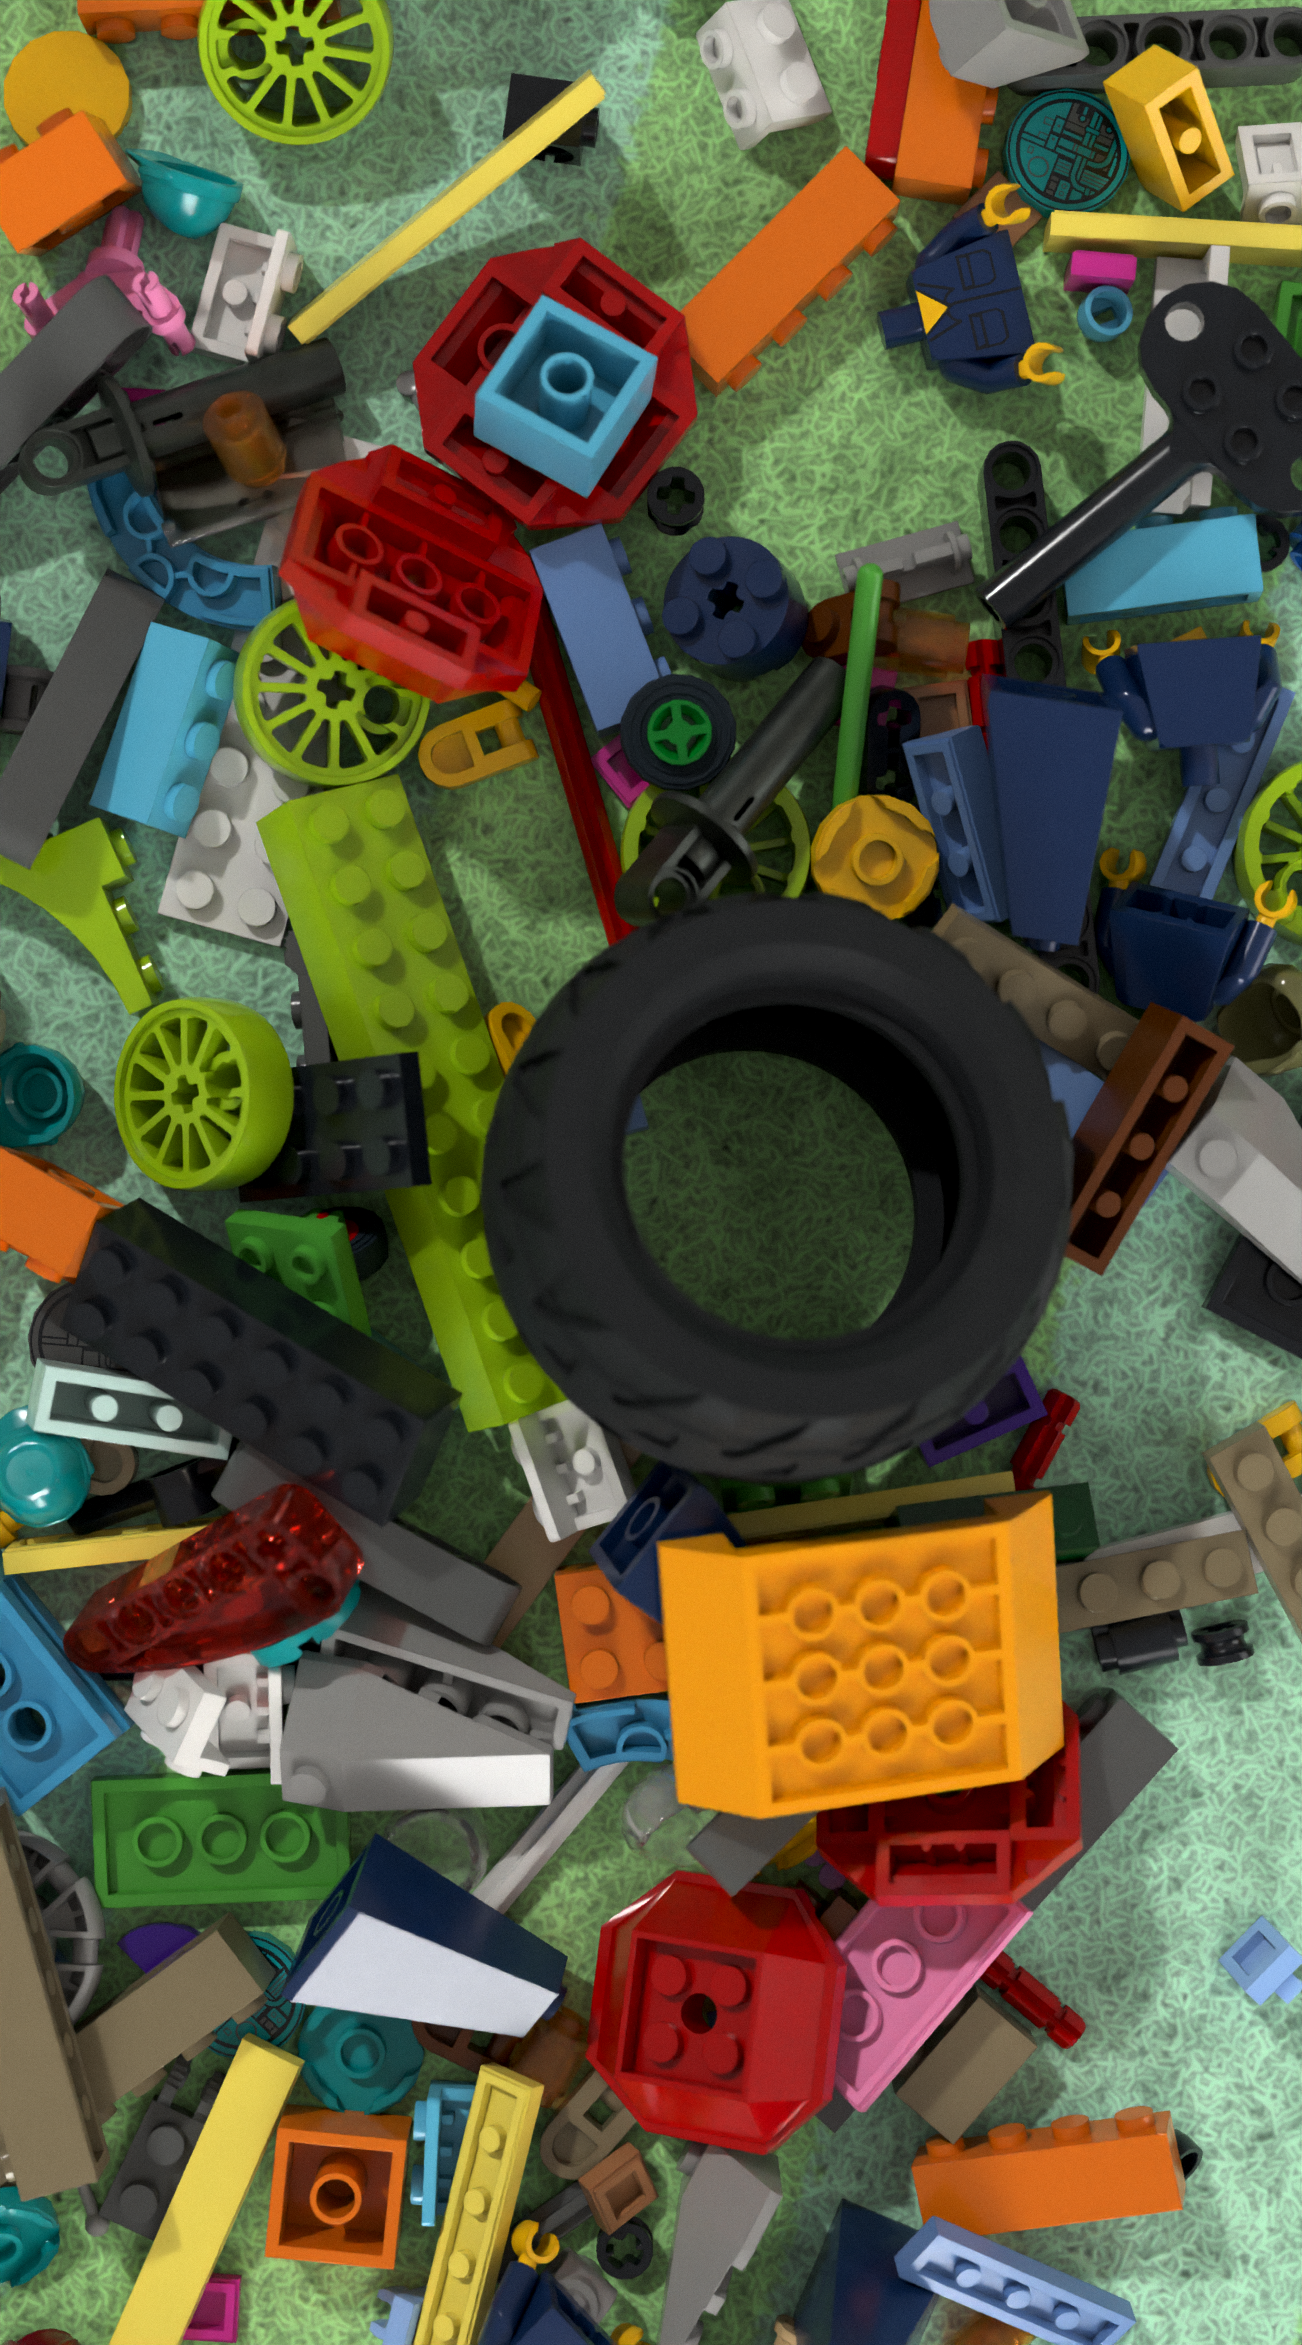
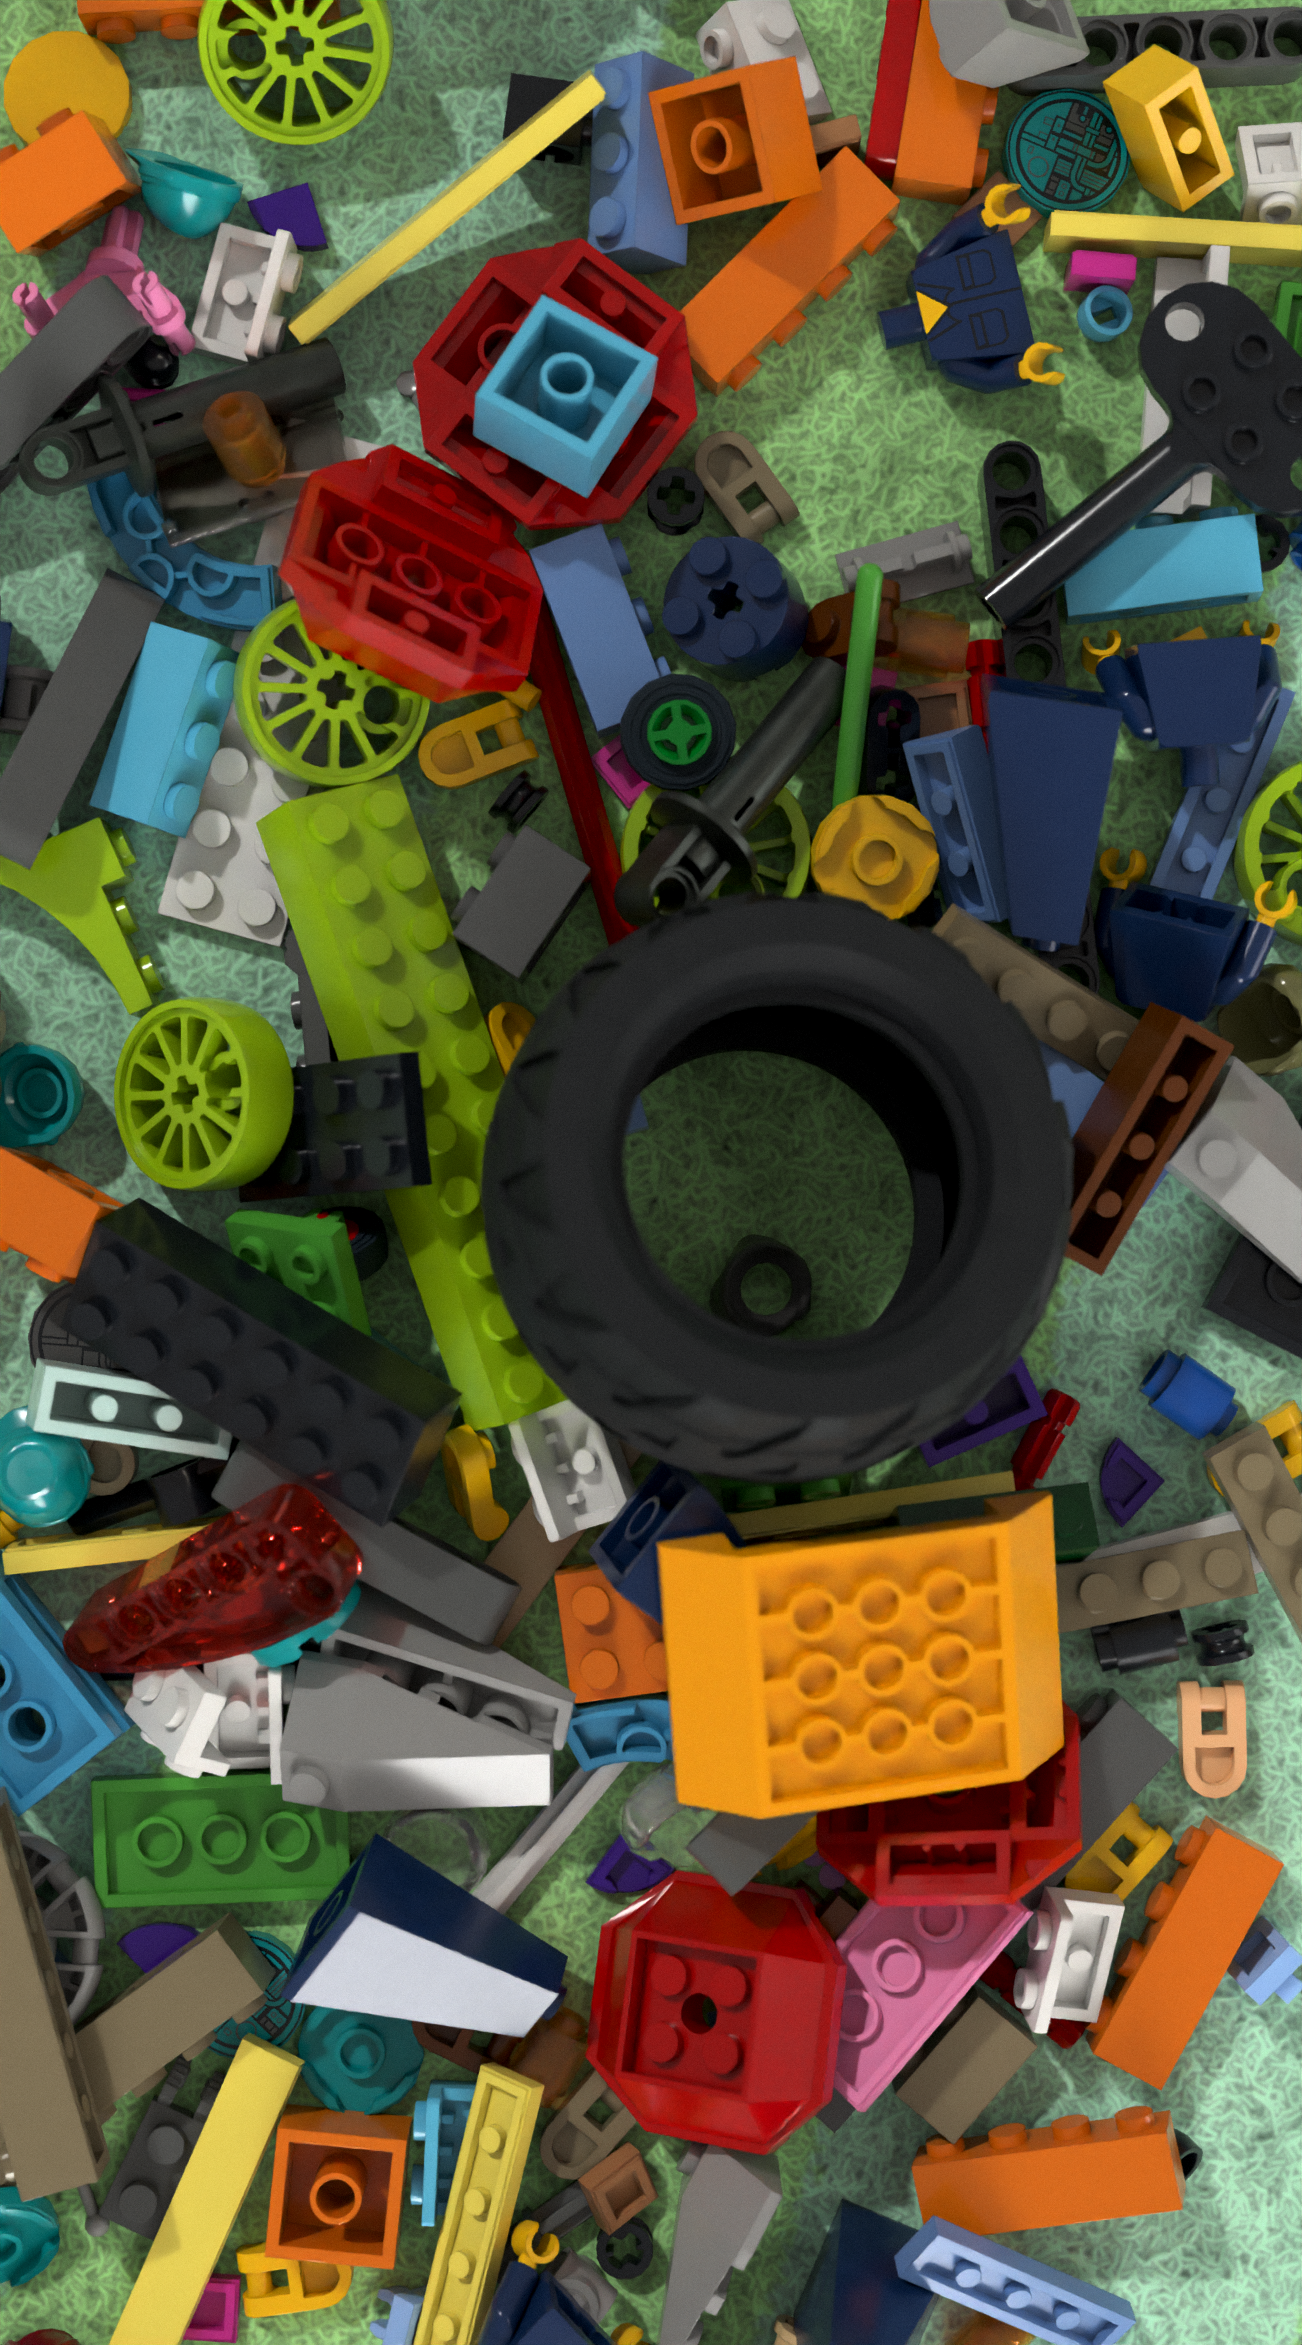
(153, 364): none -> black hinge
(293, 212): none -> dark purple tile
(309, 2288): none -> yellow plate
(466, 1465): none -> yellow plate
(518, 801): none -> black bush
(521, 902): none -> dark grey brick
(626, 1871): none -> dark purple tile
(629, 189): none -> medium blue brick
(726, 1292): none -> dark grey piece
(730, 468): none -> dark tan plate
(735, 140): none -> orange brick
(833, 136): none -> medium nougat tile
(1068, 1956): none -> white bracket
(1106, 1872): none -> yellow plate
(1126, 1481): none -> dark purple tile
(1182, 1950): none -> orange brick
(1189, 1395): none -> blue brick
(1212, 1759): none -> light nougat plate

